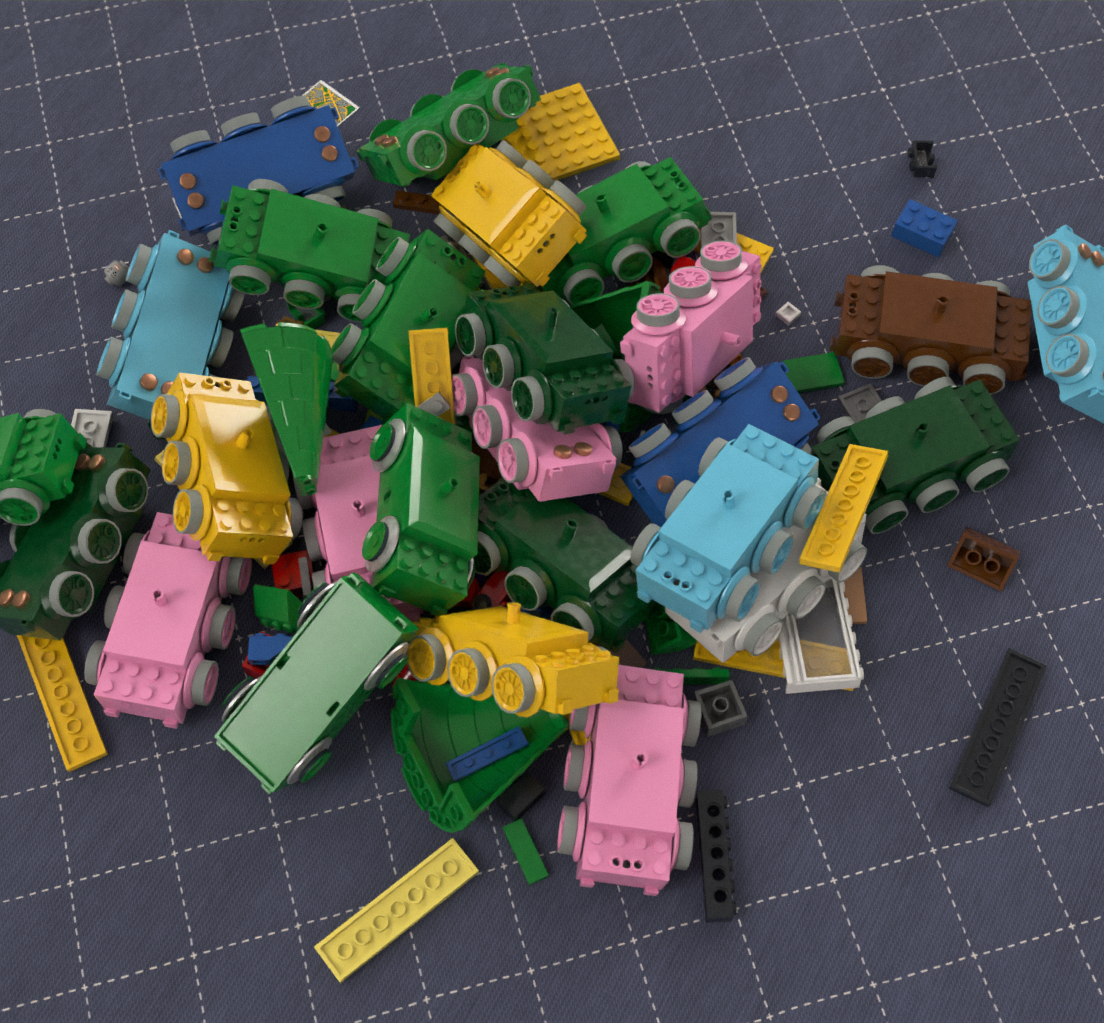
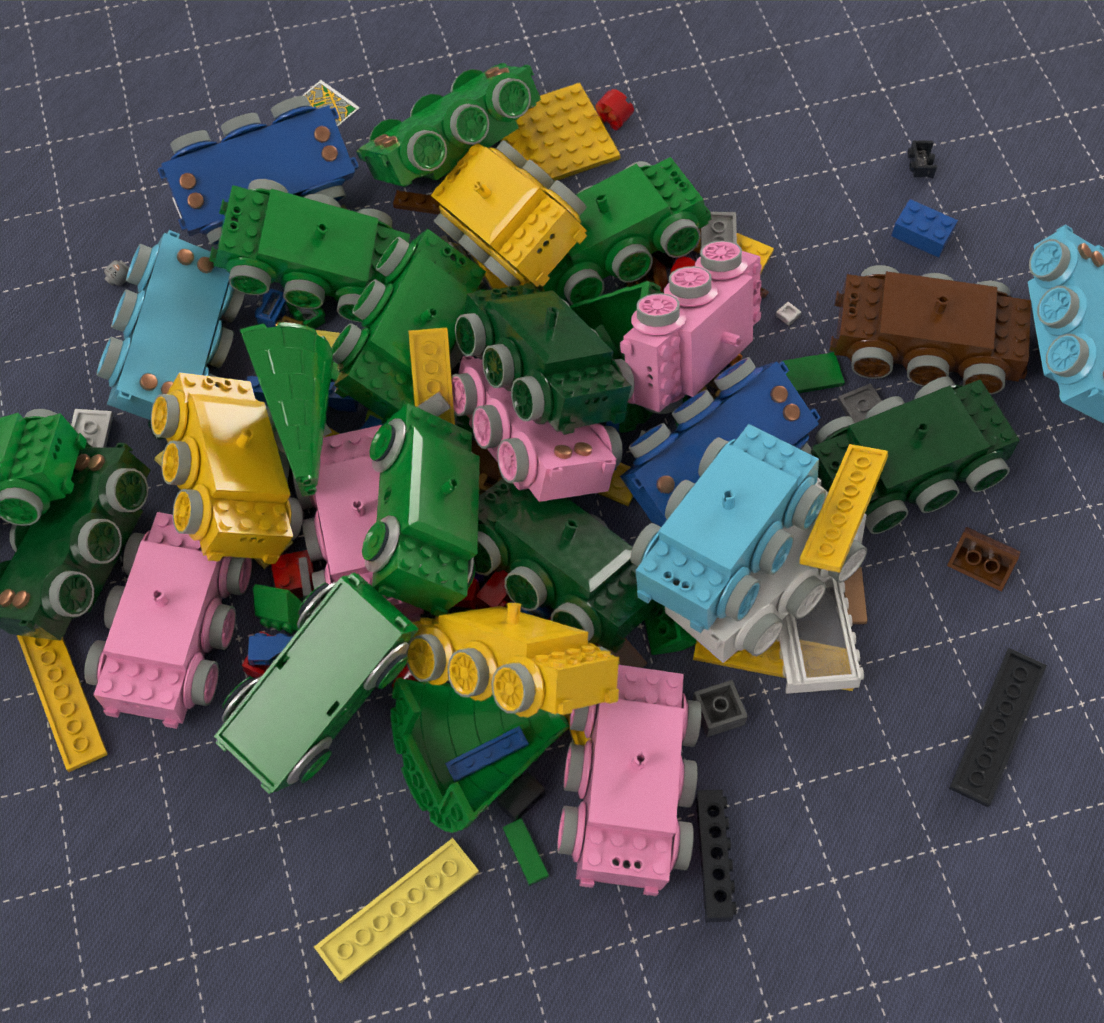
(271, 308): none -> blue window
(481, 601): black plate -> none
(614, 109): none -> red brick
(701, 676): green plate -> none

